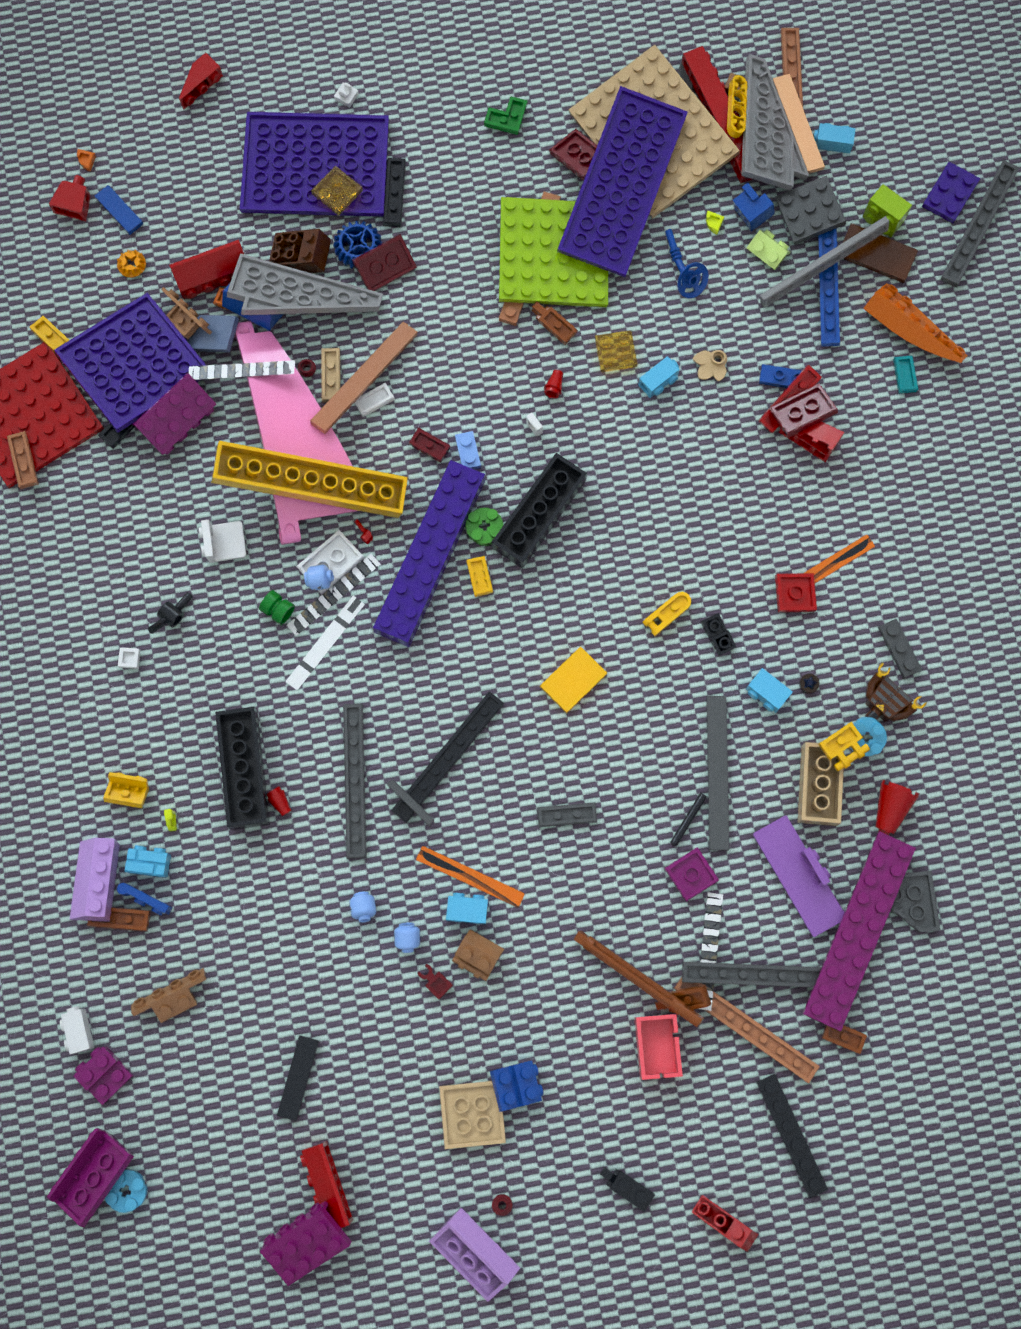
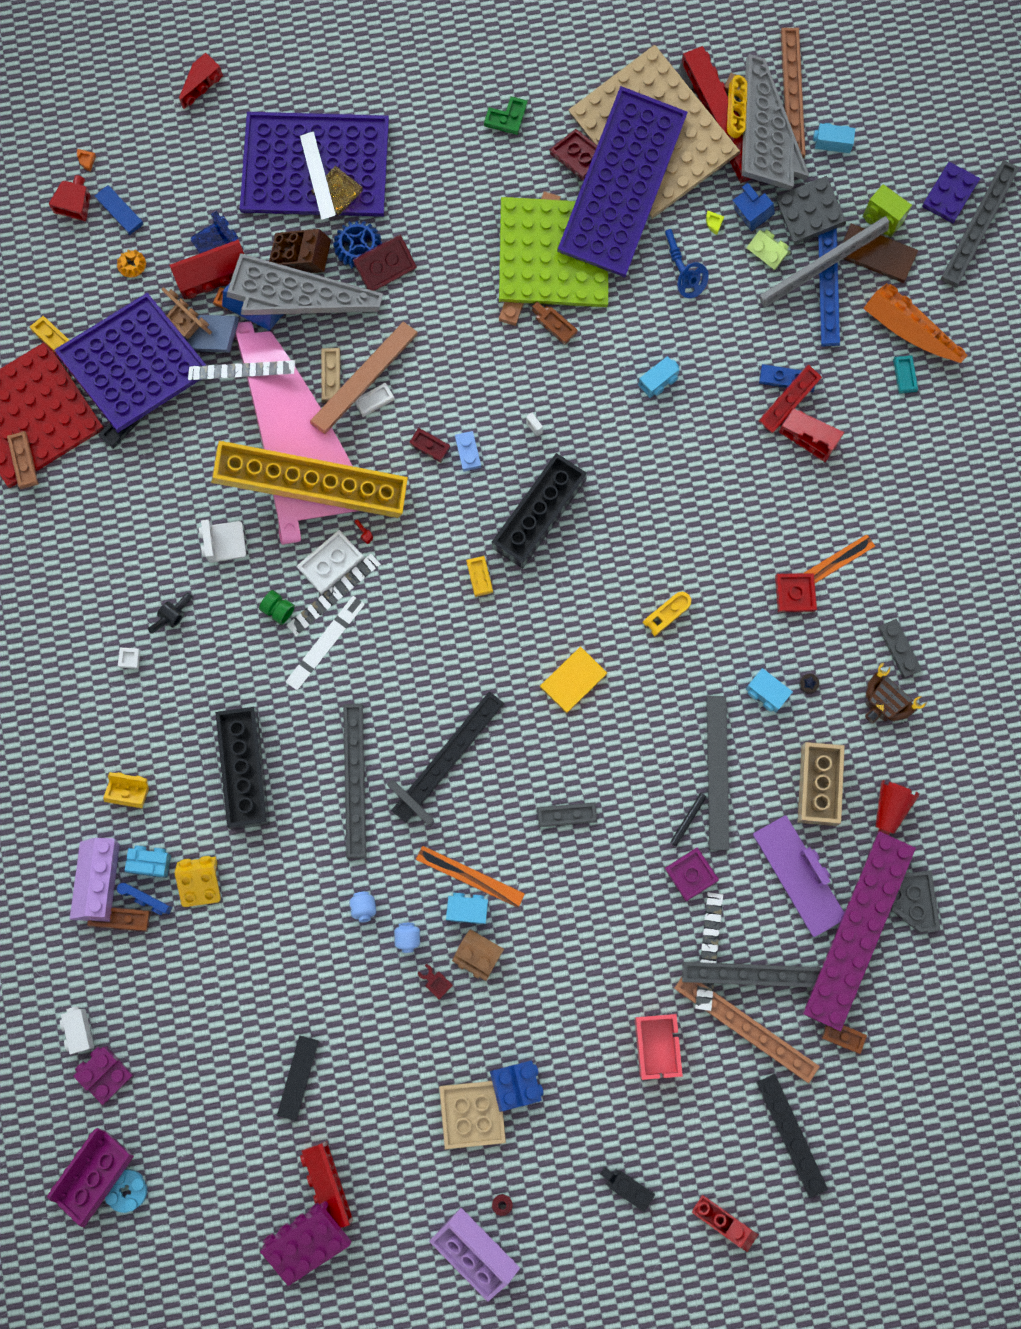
(170, 818): neon yellow tile -> none
(171, 999): medium nougat bracket -> none
(175, 414): magenta bracket -> none
(197, 881): none -> yellow bracket
(214, 235): none -> clear blue bracket
(279, 800): red cone -> none
(306, 363): dark red plate -> none
(317, 175): none -> white sticker
(318, 577): light blue head -> none
(346, 94): white tile -> none
(394, 192): black tile -> none
(429, 553): dark purple brick -> none
(476, 519): bright green plate -> none
(554, 385): red cone -> none
(616, 351): clear yellow plate -> none
(638, 978): dark orange piece -> none
(694, 997): dark orange hinge -> none
(709, 366): tan plate -> none
(717, 634): black slope -> none
(799, 123): light nougat tile -> none
(803, 410): tile -> none
(839, 742): yellow plate -> none
(876, 730): medium azure plate -> none

